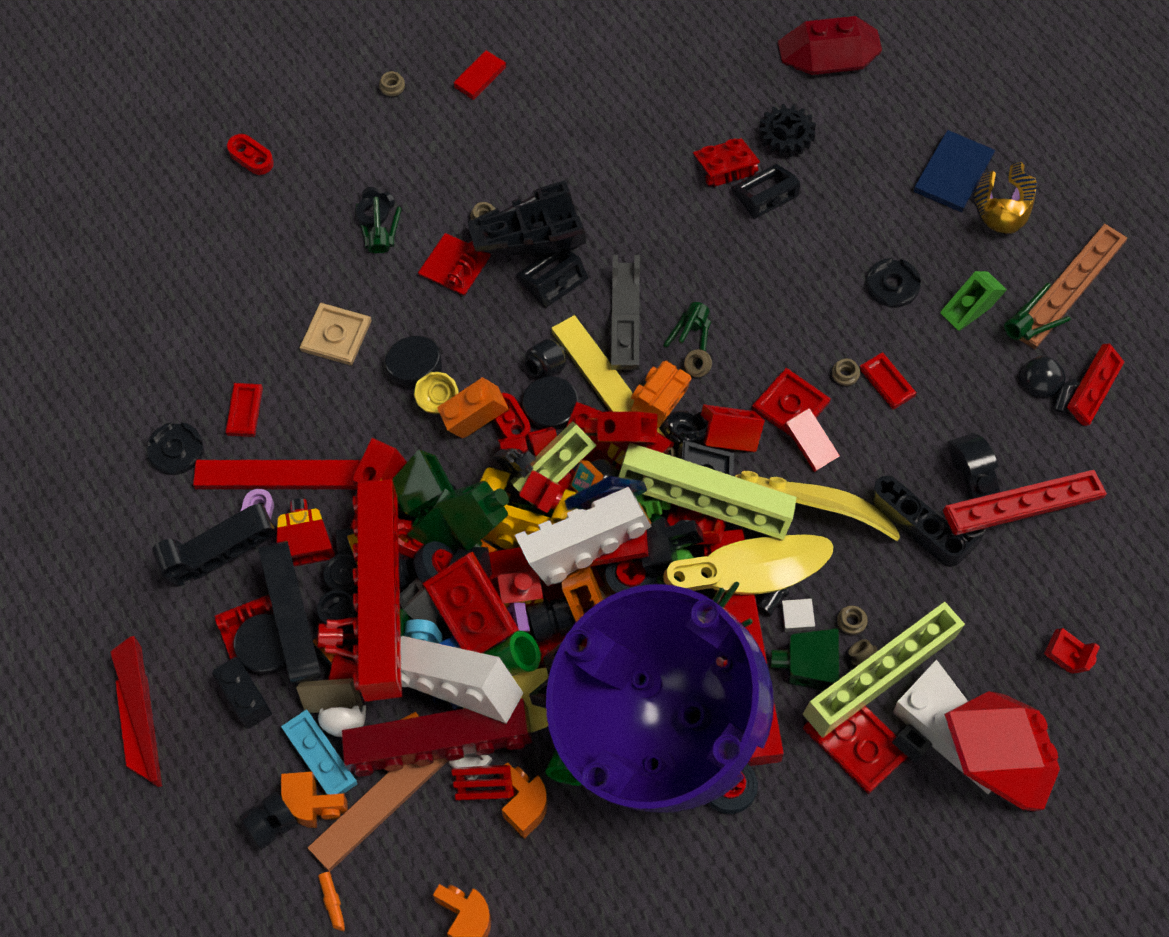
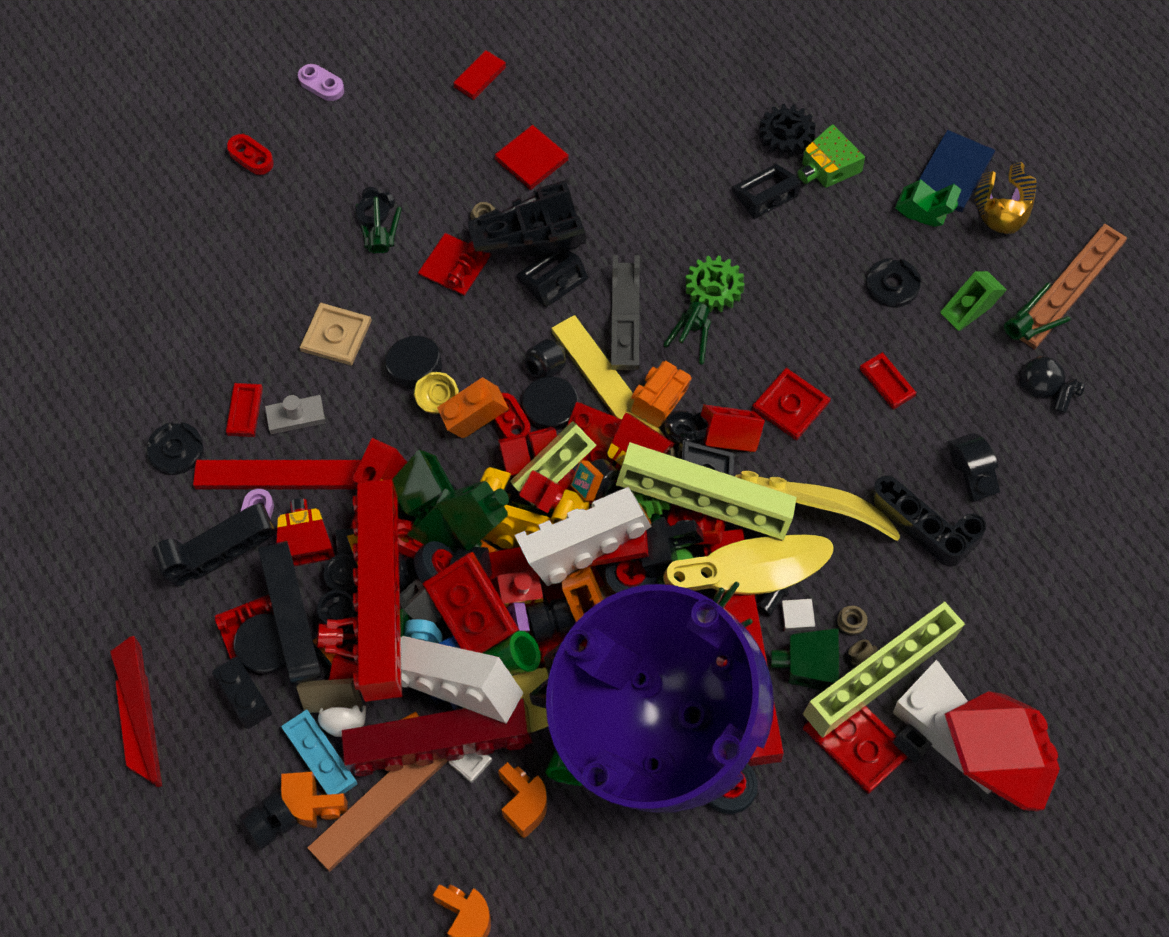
(295, 413): none -> light grey tile
(319, 82): none -> lavender plate
(331, 901): orange piece -> none
(392, 78): dark tan plate -> none
(461, 783): red tile -> none
(515, 461): black hinge -> none
(531, 157): none -> red tile
(601, 489): clear blue tile -> none
(623, 427): red torso -> none
(690, 360): dark tan plate -> none
(714, 283): none -> bright green gear
(727, 157): red hinge -> none
(811, 440): tile -> none
(830, 45): dark red wedge -> none
(831, 159): none -> bright green torso
(846, 365): dark tan plate -> none
(926, 205): none -> green brick
(1024, 502): red tile -> none
(1071, 652): red bracket -> none
(1095, 384): red tile -> none

